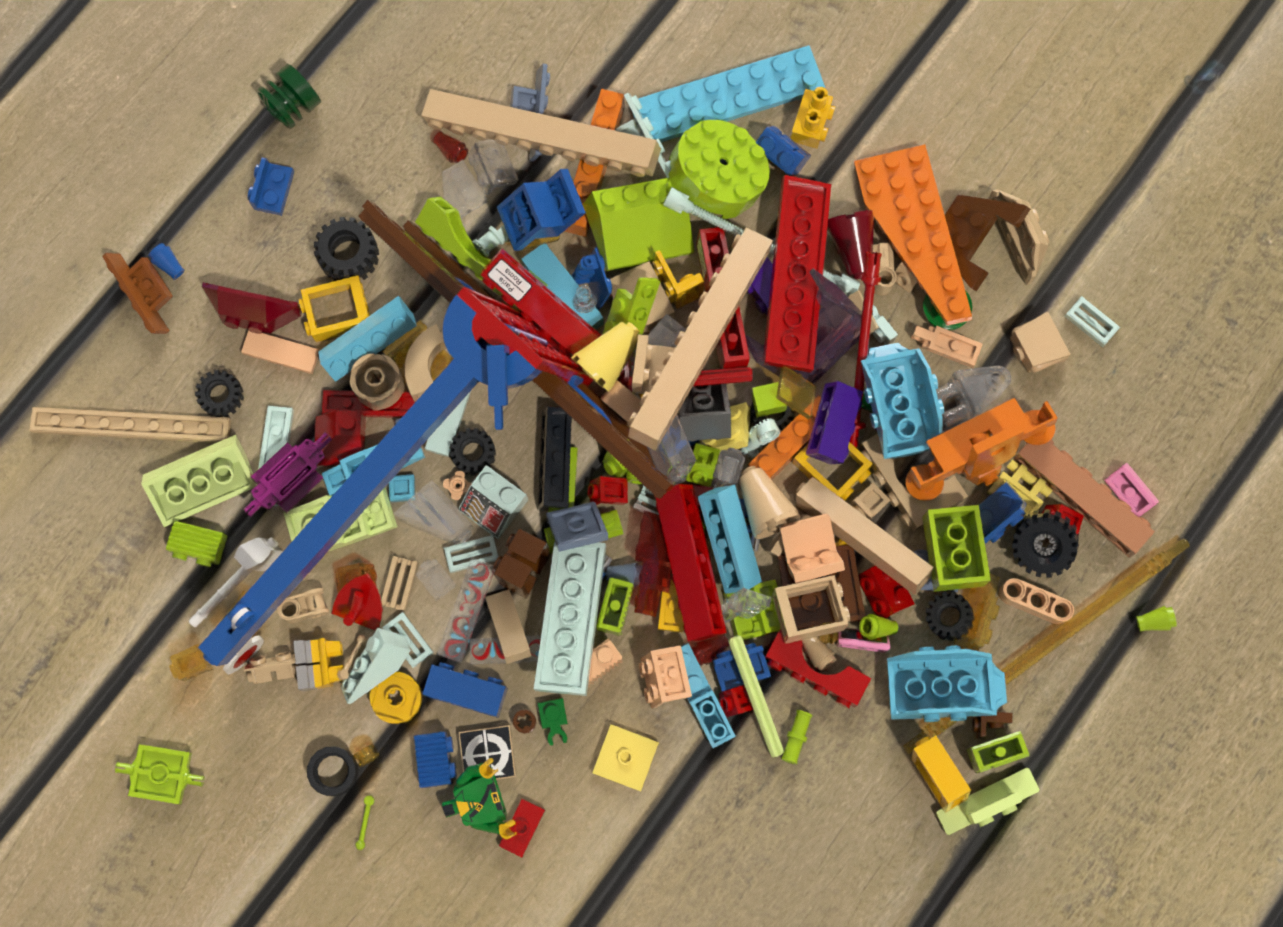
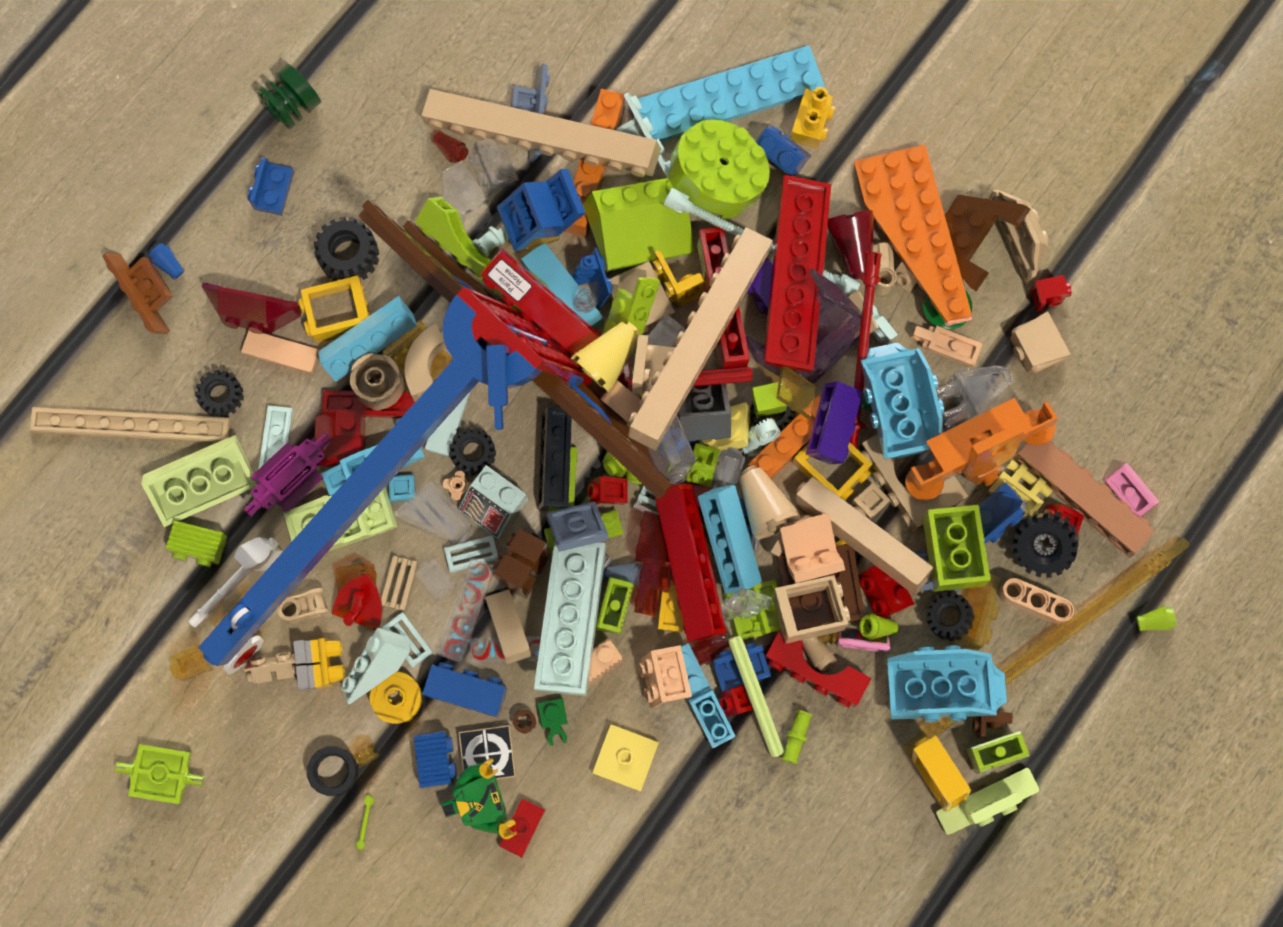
(343, 674): tan hinge -> none
(1050, 292): none -> red brick
(1086, 328): light aqua tile -> none

